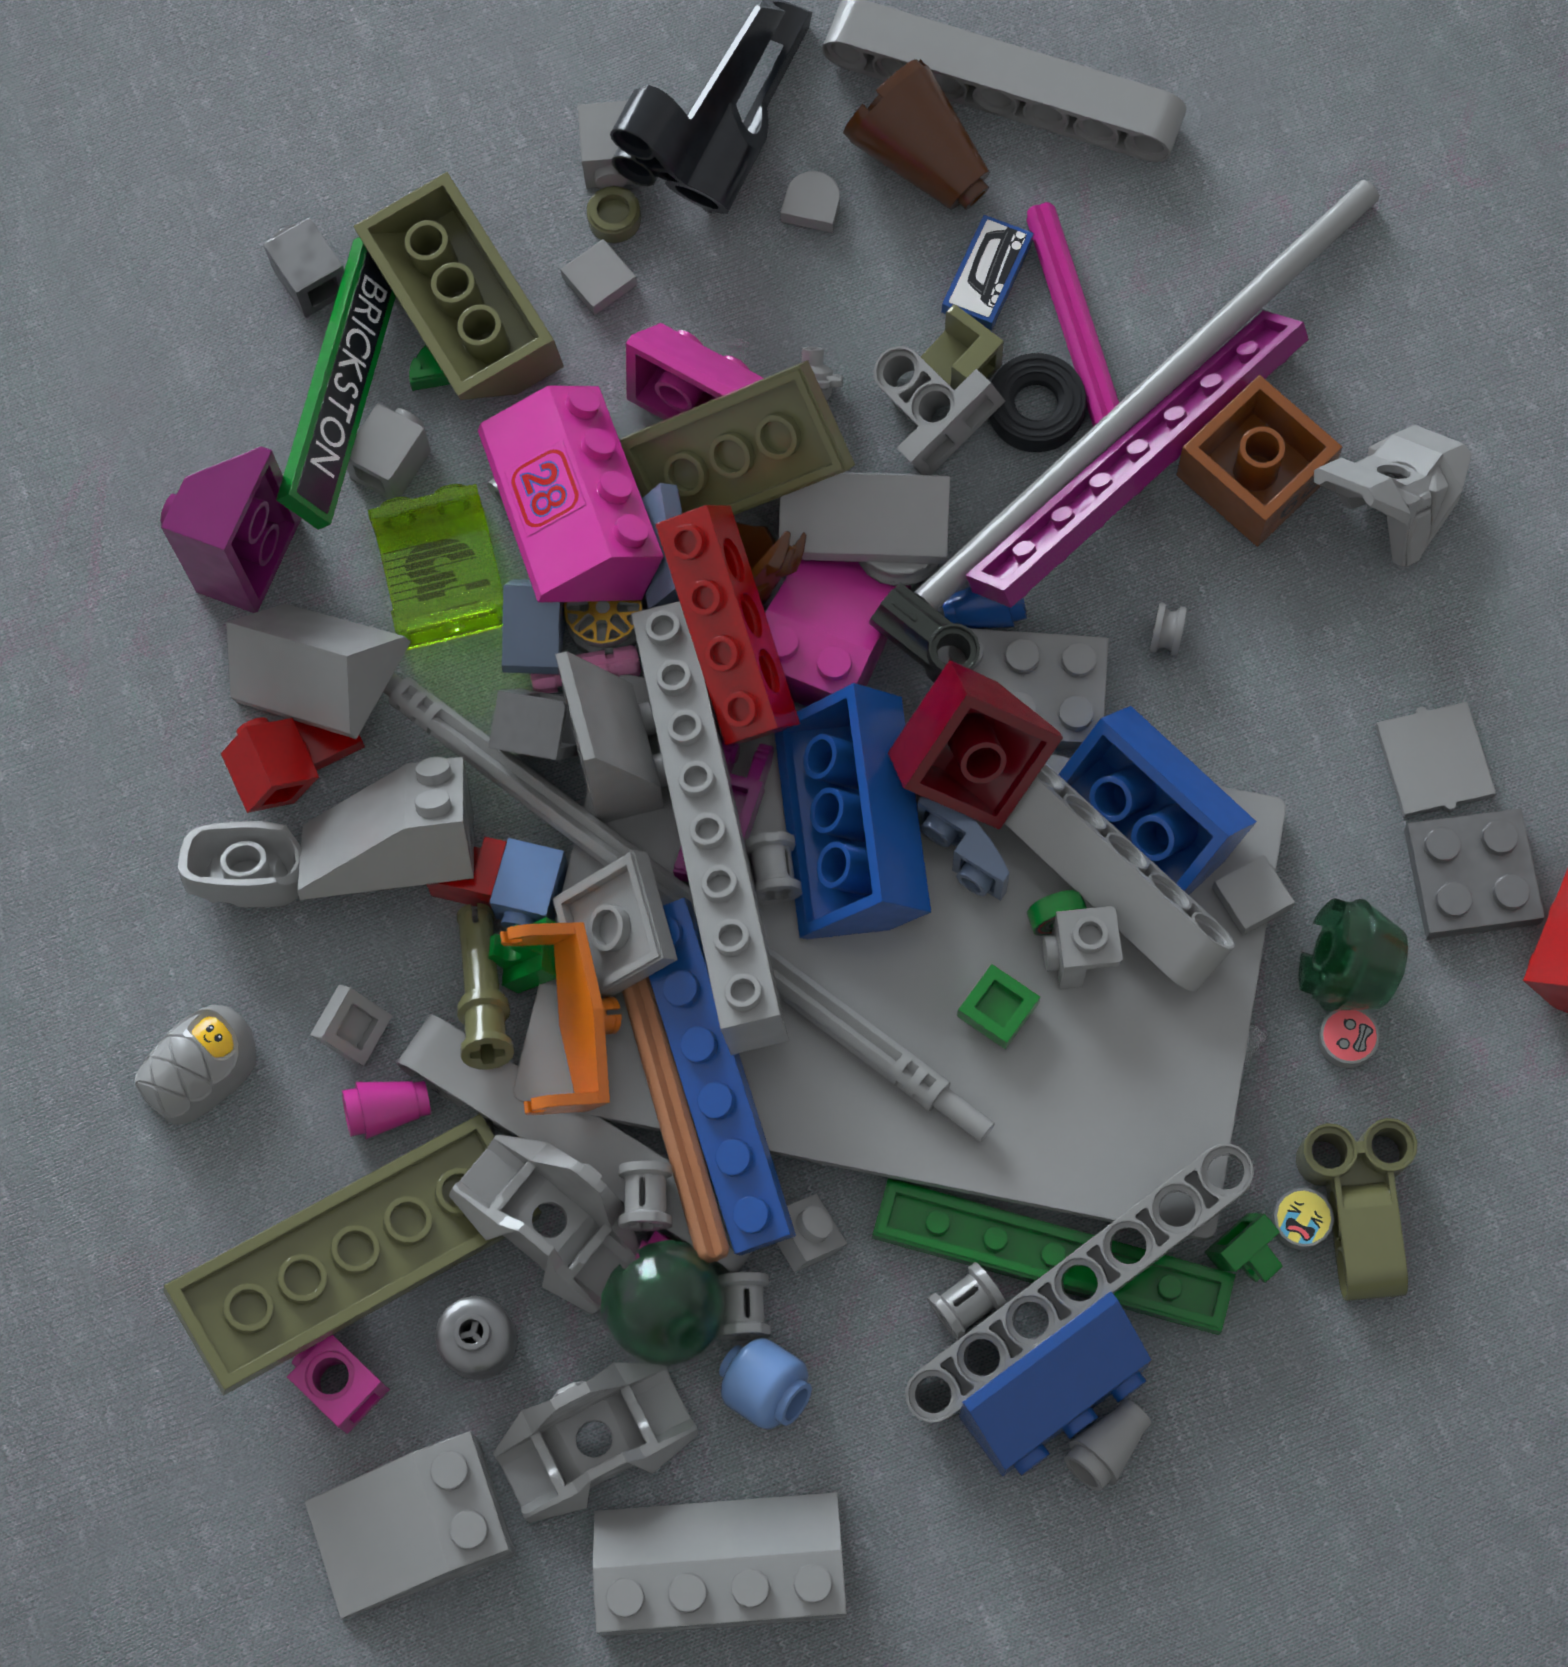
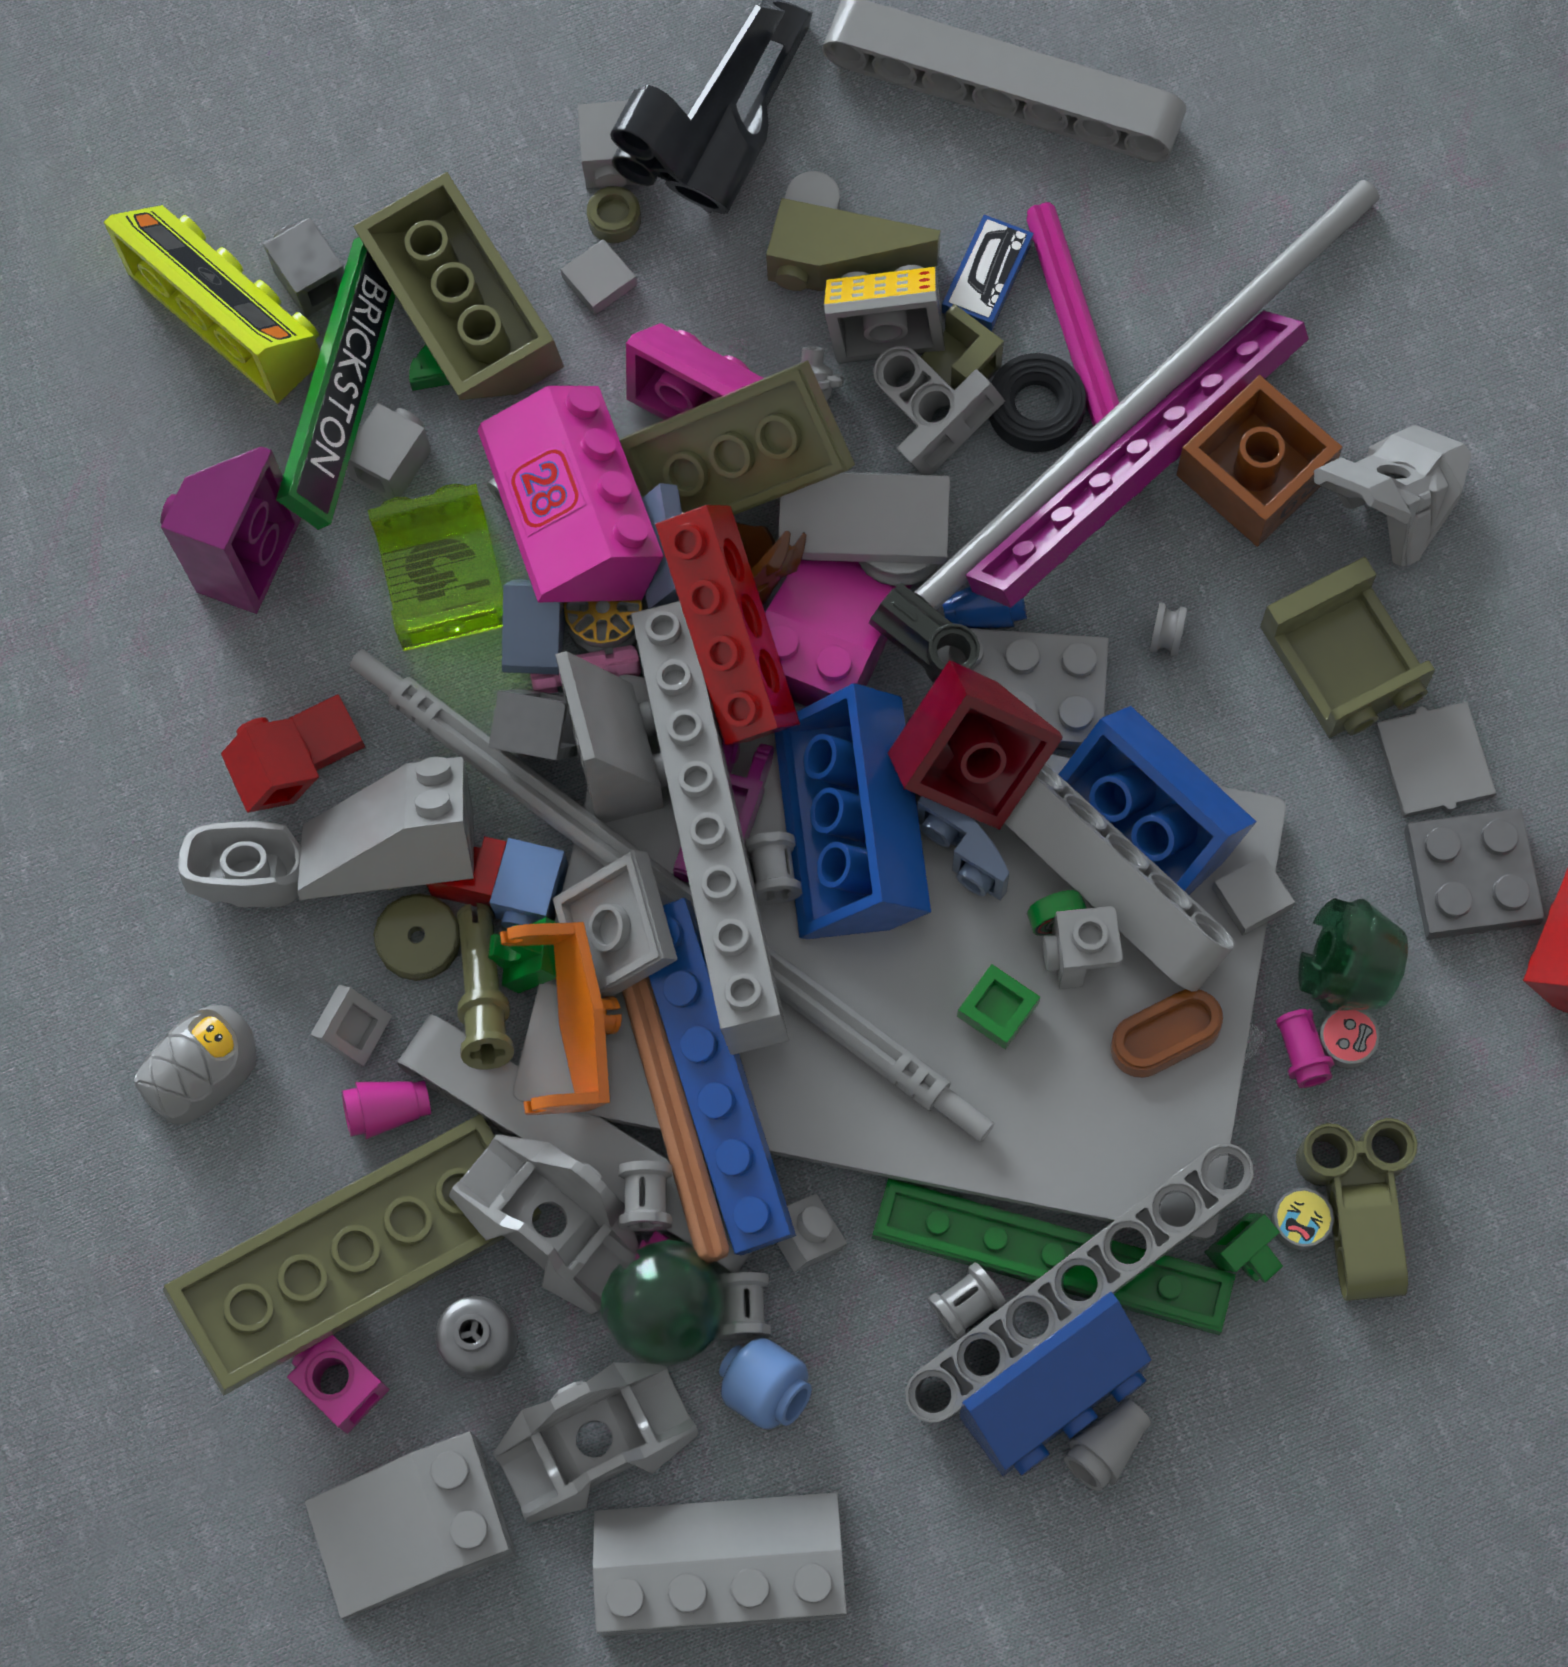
(215, 298): none -> neon yellow slope
(311, 666): light grey slope -> none
(410, 915): none -> olive piece
(825, 243): none -> olive slope
(883, 312): none -> light grey slope
(920, 137): reddish brown cone -> none
(1166, 1033): none -> dark orange tile
(1304, 1049): none -> dark pink pin
(1345, 650): none -> olive panel

